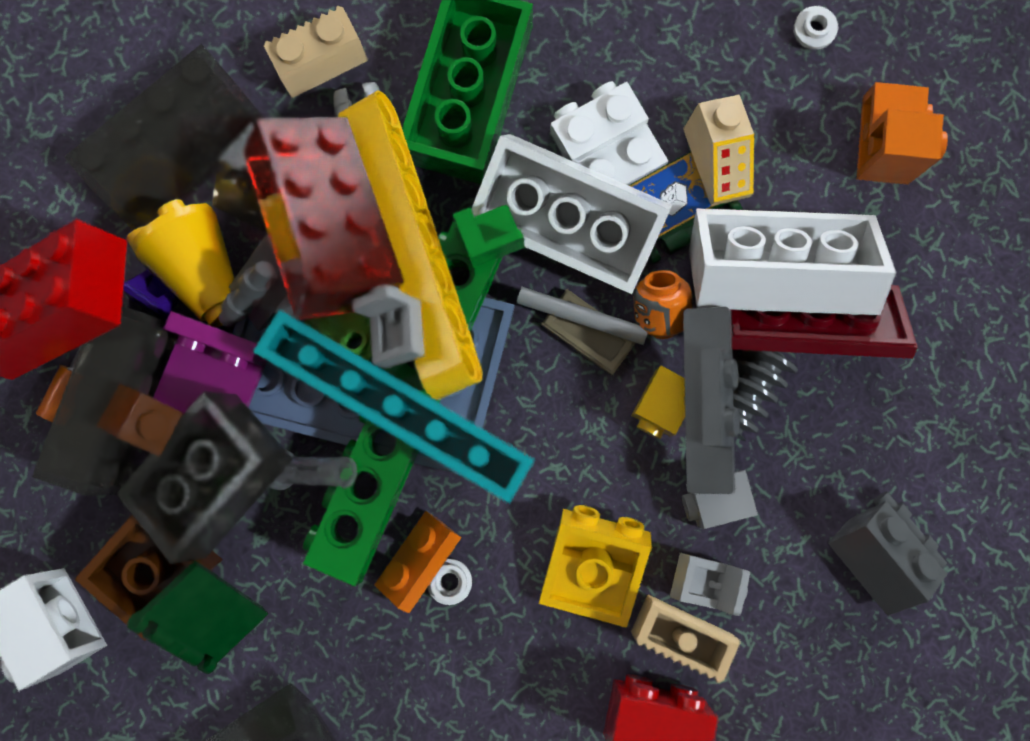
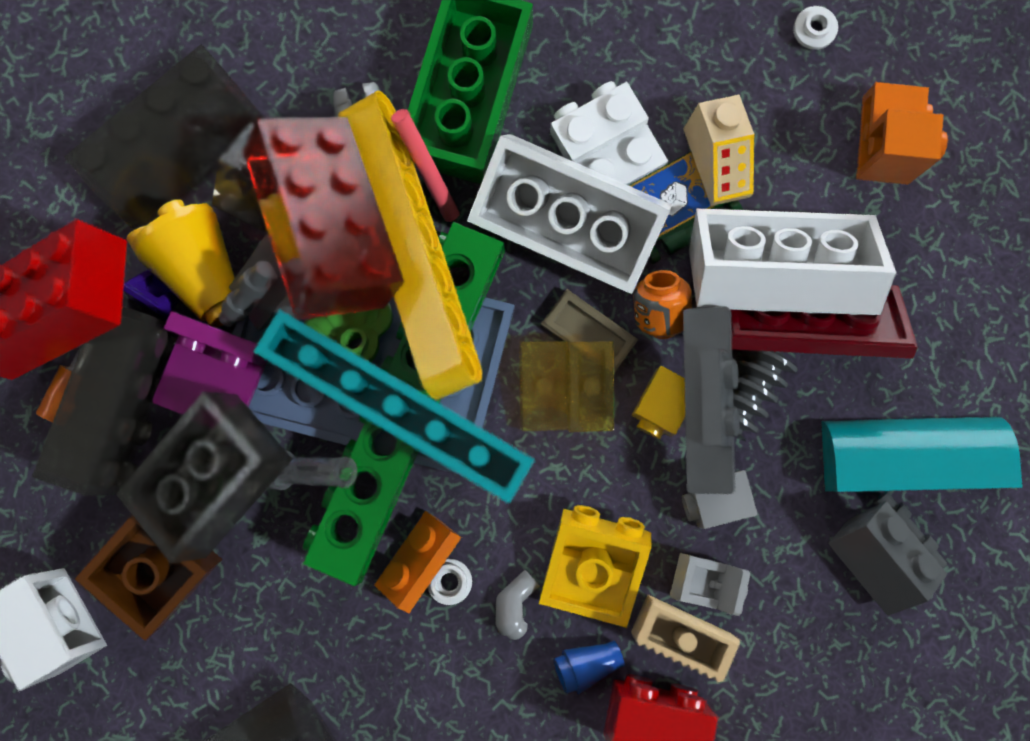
(139, 419): reddish brown brick -> none
(198, 618): dark green piece -> none
(316, 52): tan brick -> none
(394, 325): light grey bracket -> none
(425, 164): none -> coral bar
(488, 234): green panel -> none
(509, 608): none -> light grey arm
(566, 385): none -> clear yellow slope
(582, 315): light grey bar -> none
(587, 665): none -> blue cone
(920, 454): none -> teal brick

